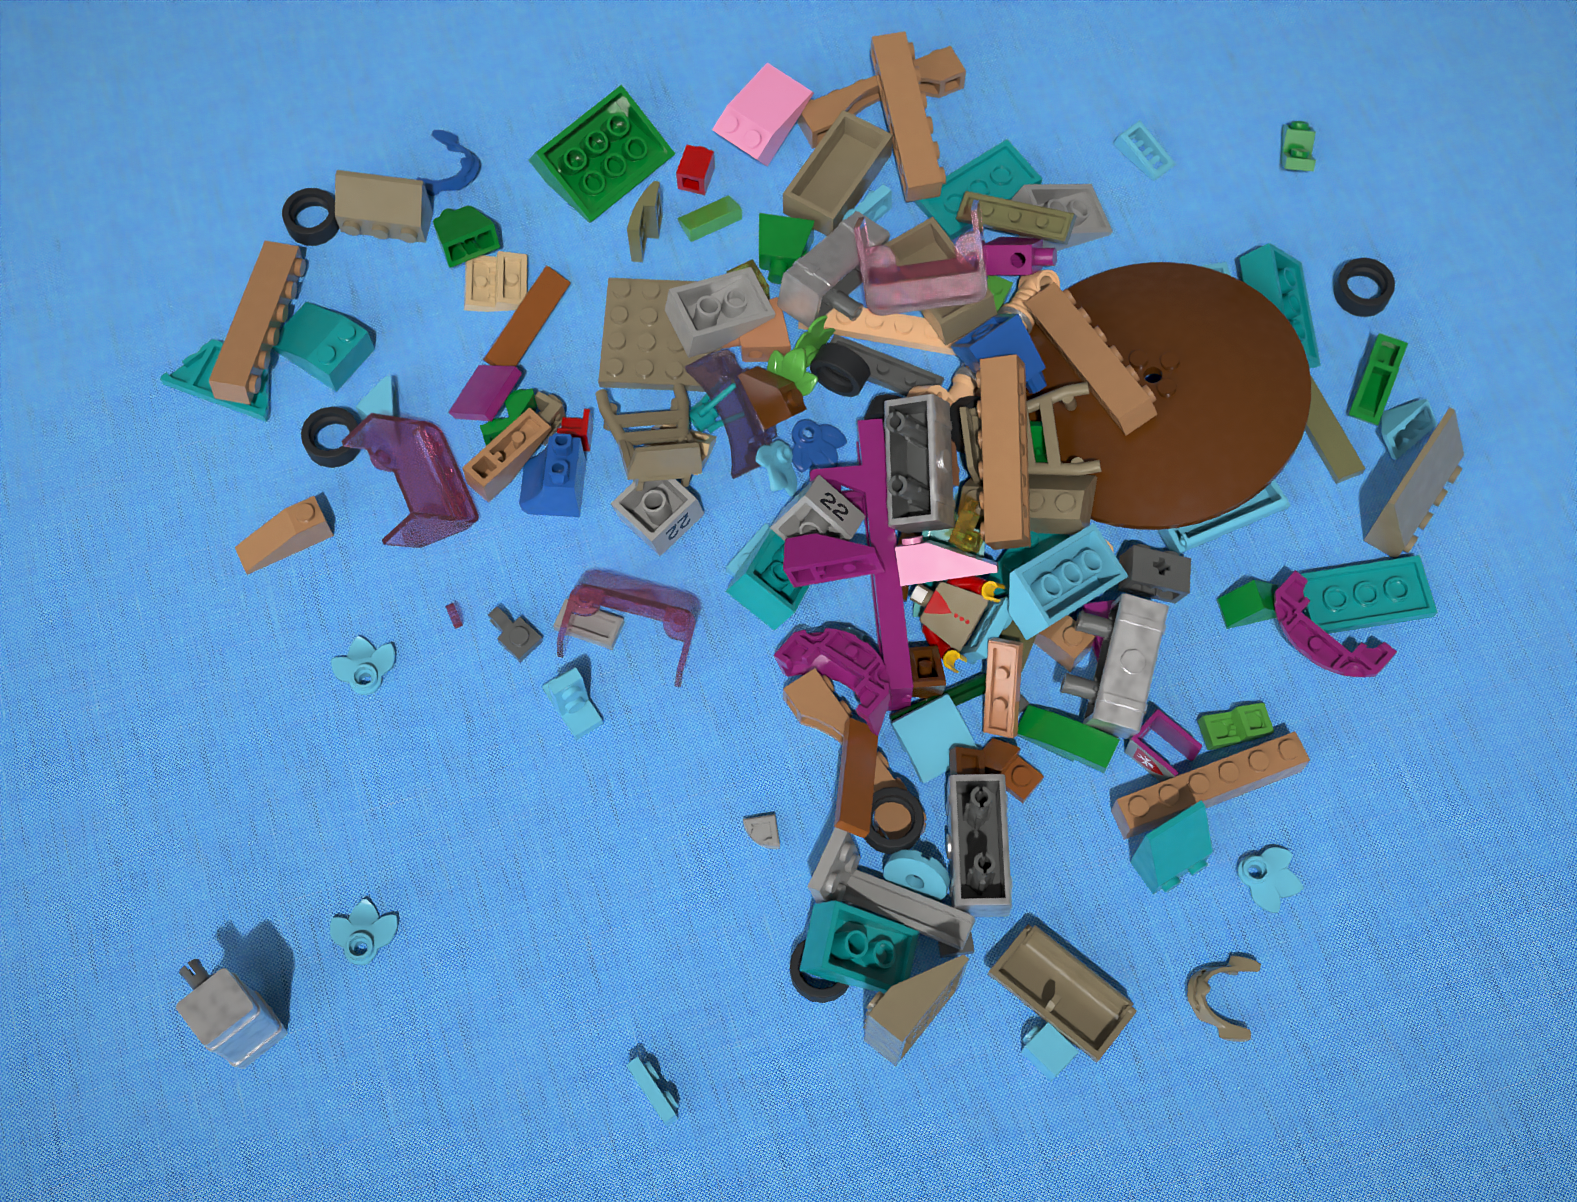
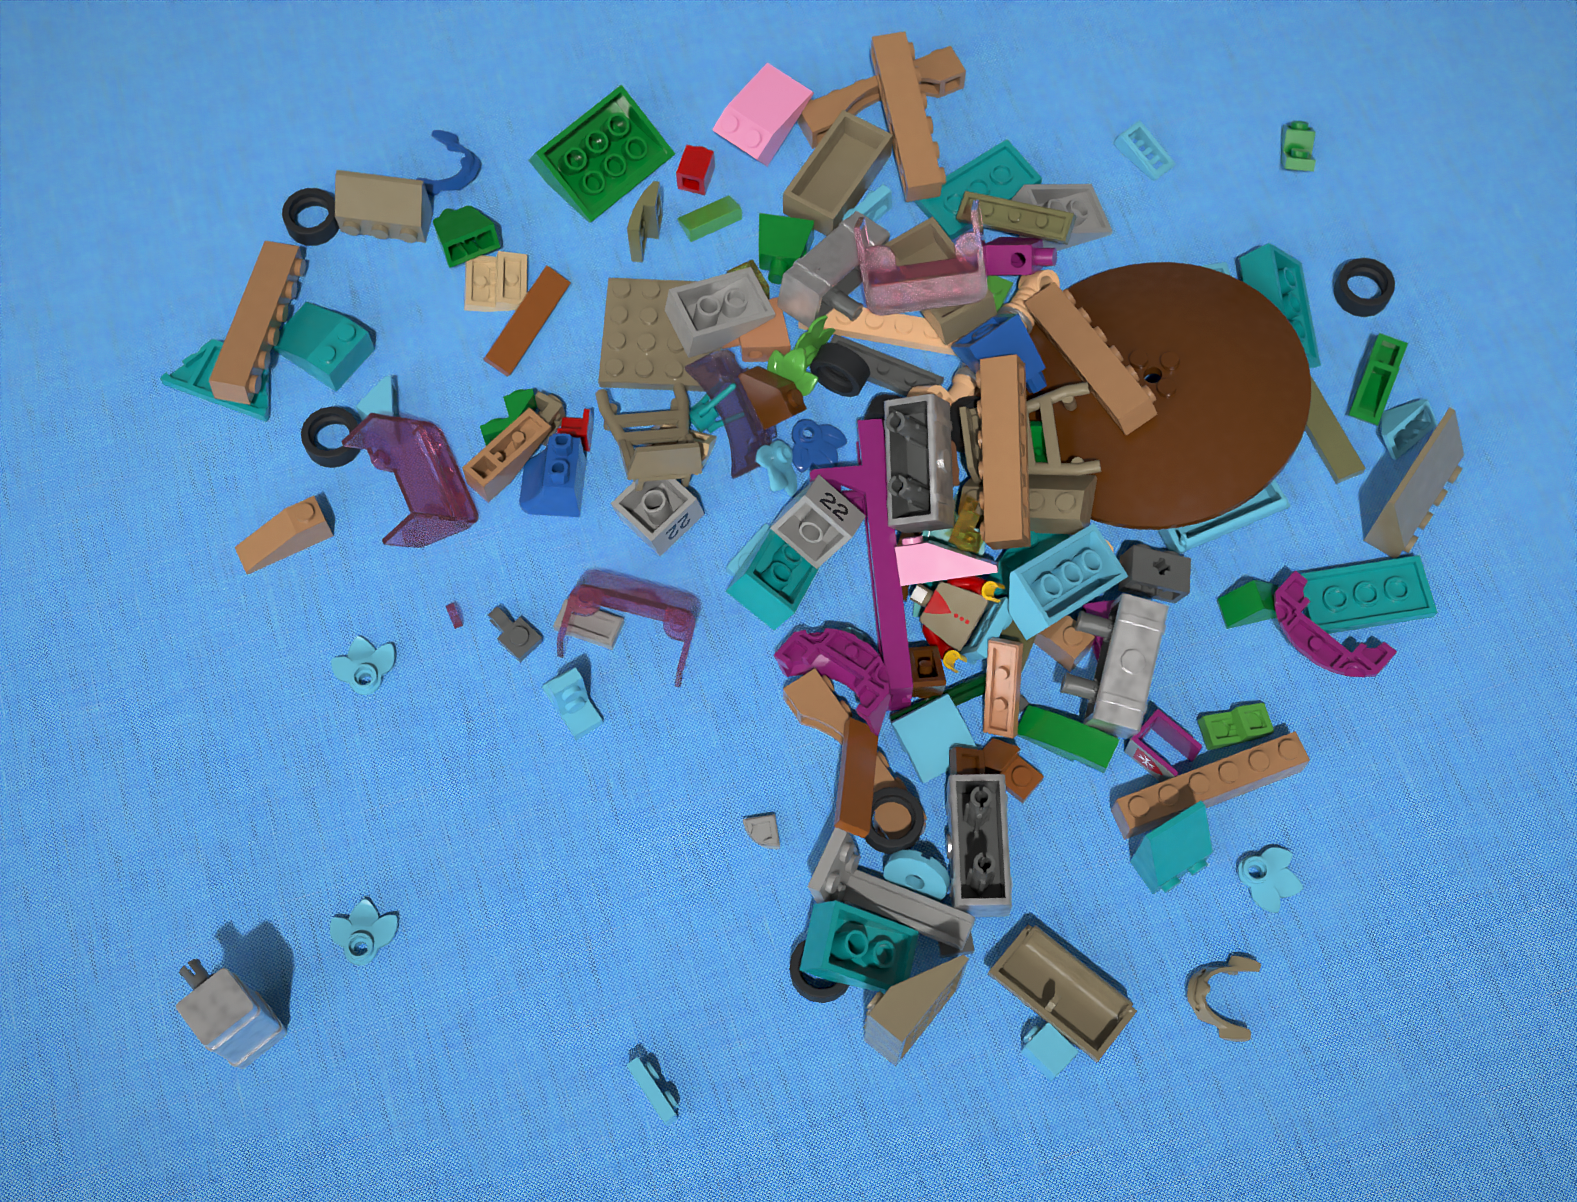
(485, 392): magenta tile -> none
(825, 559): magenta slope -> none

